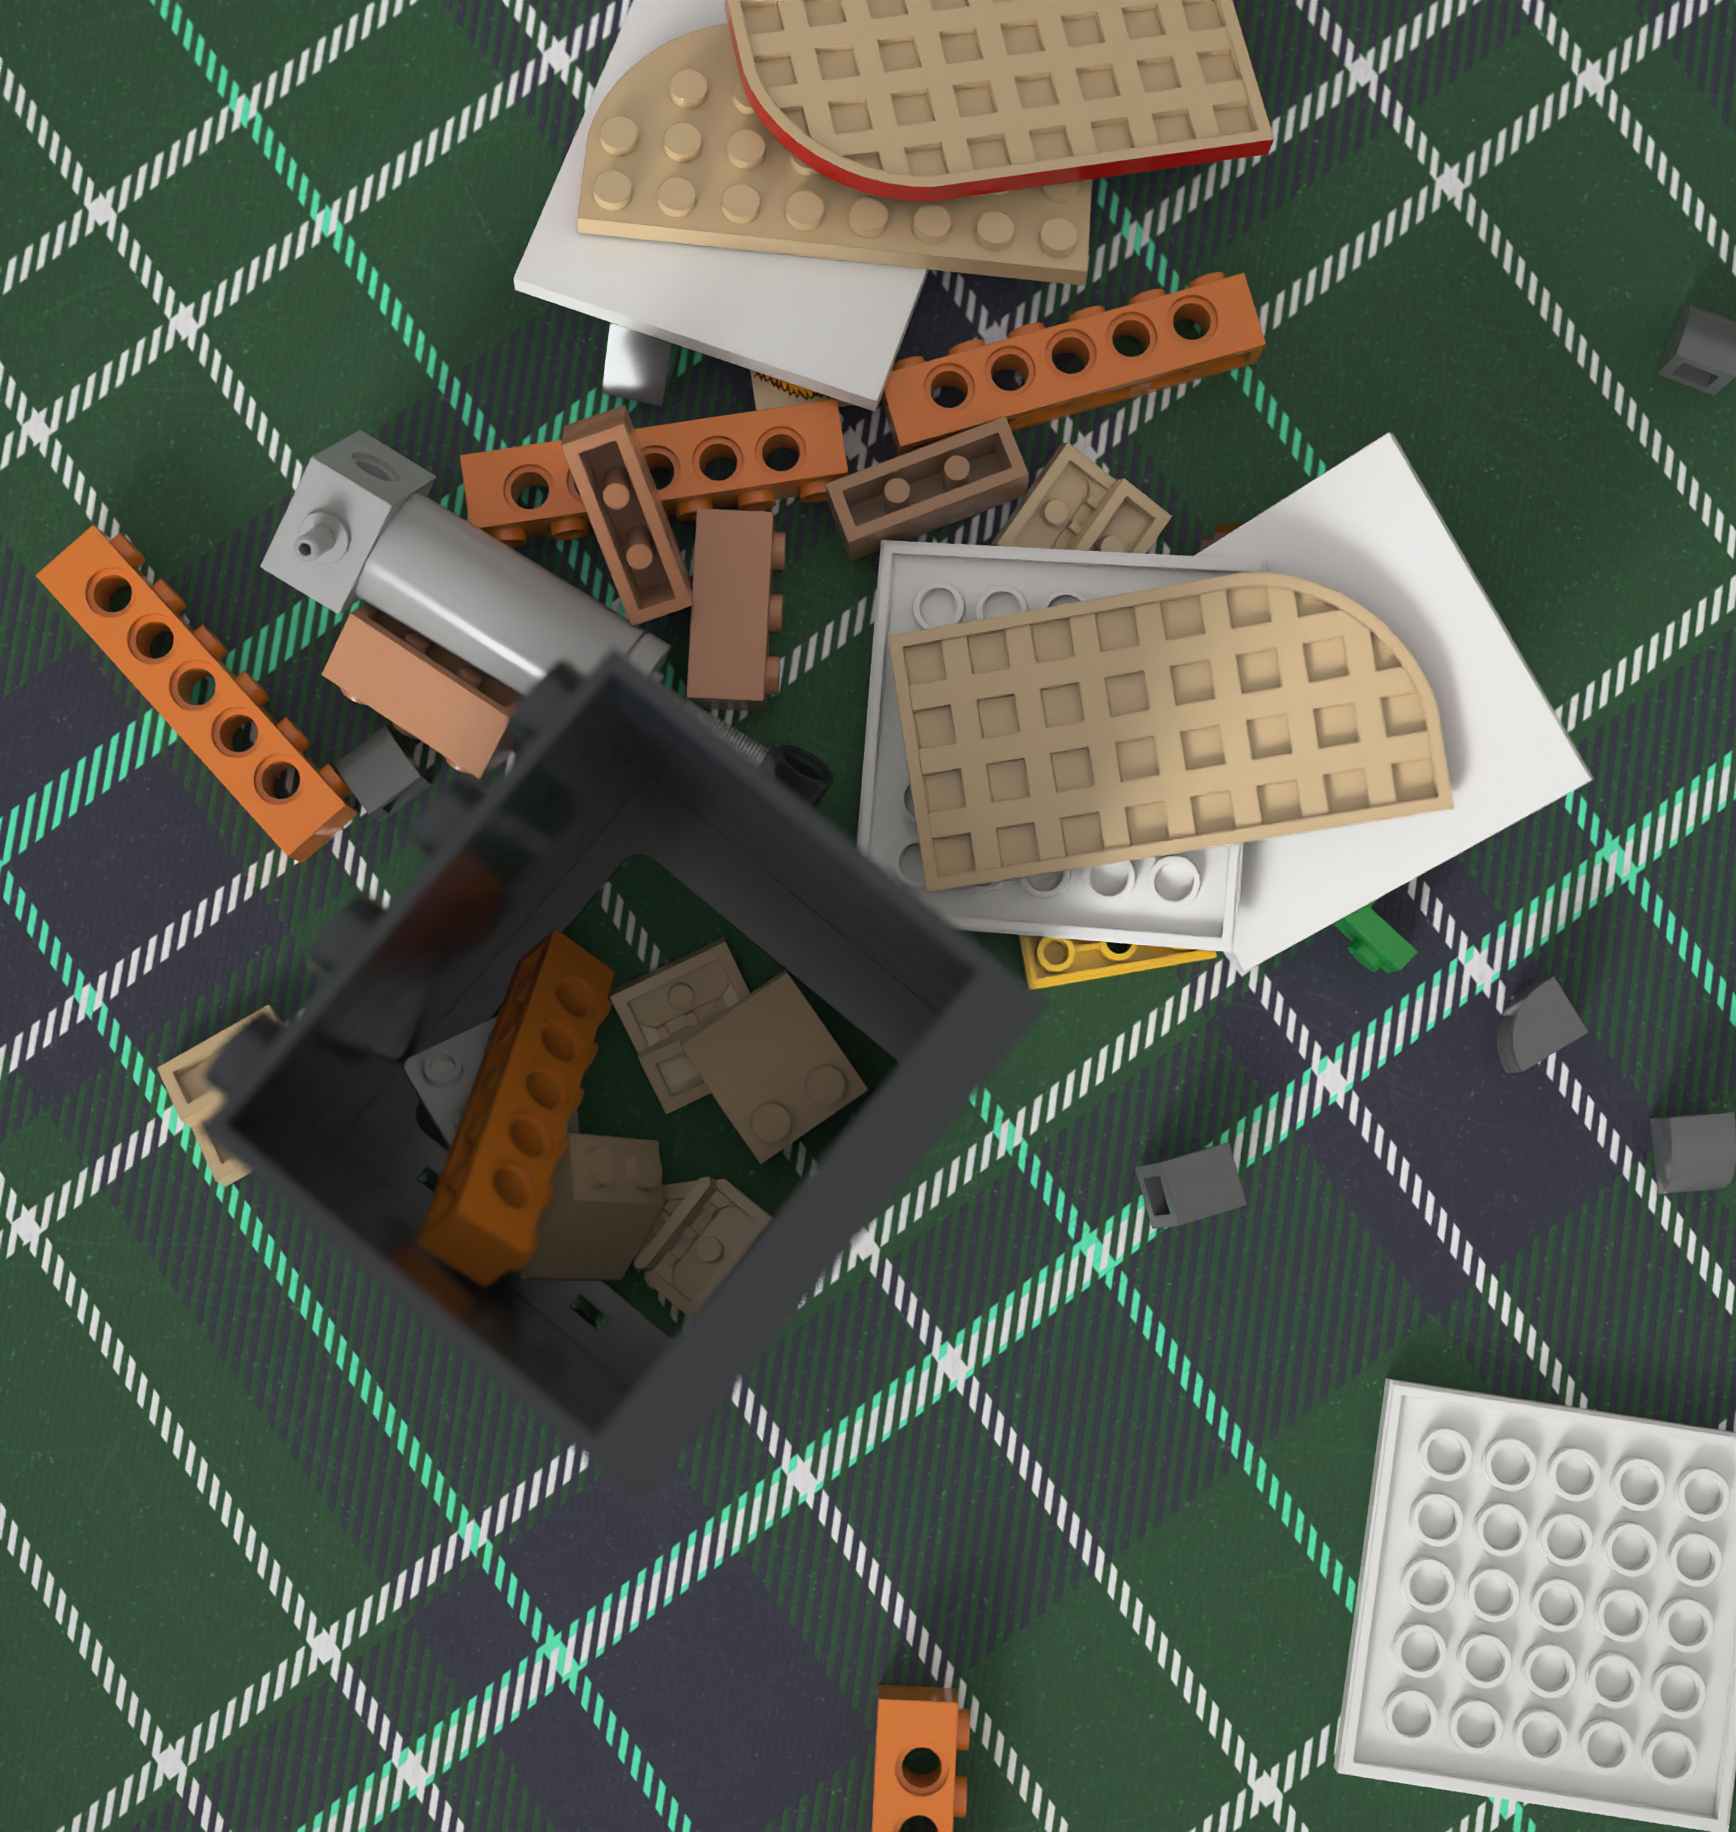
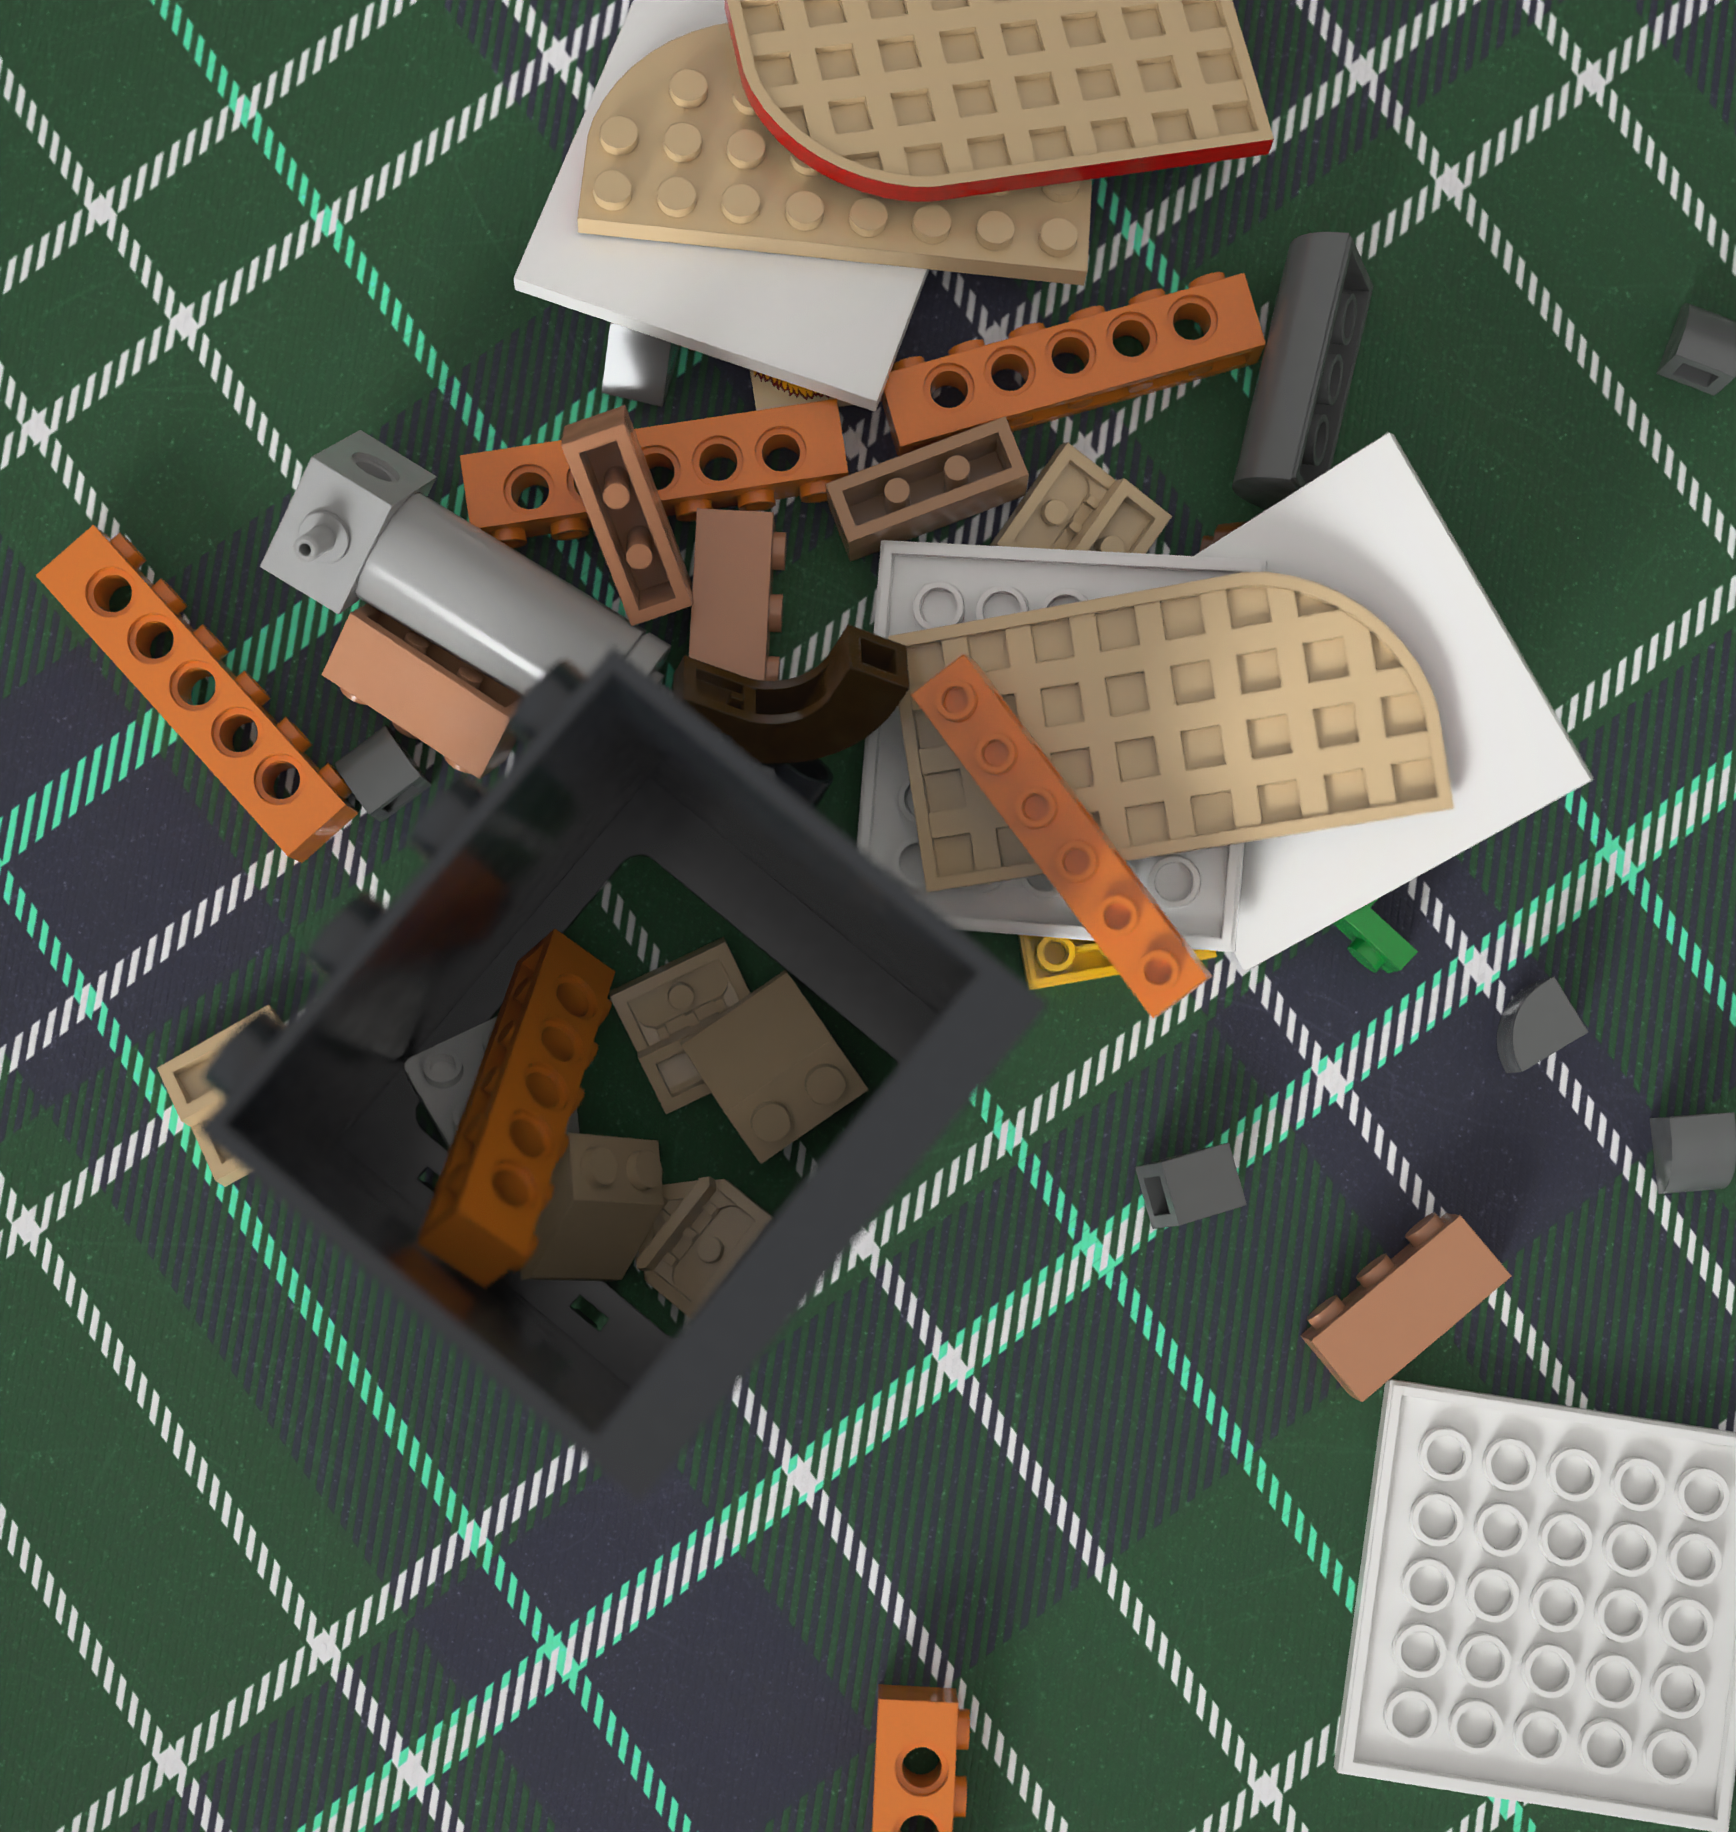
(806, 714): none -> dark brown arch
(1061, 836): none -> orange brick
(1304, 369): none -> dark grey brick
(1403, 1303): none -> nougat brick

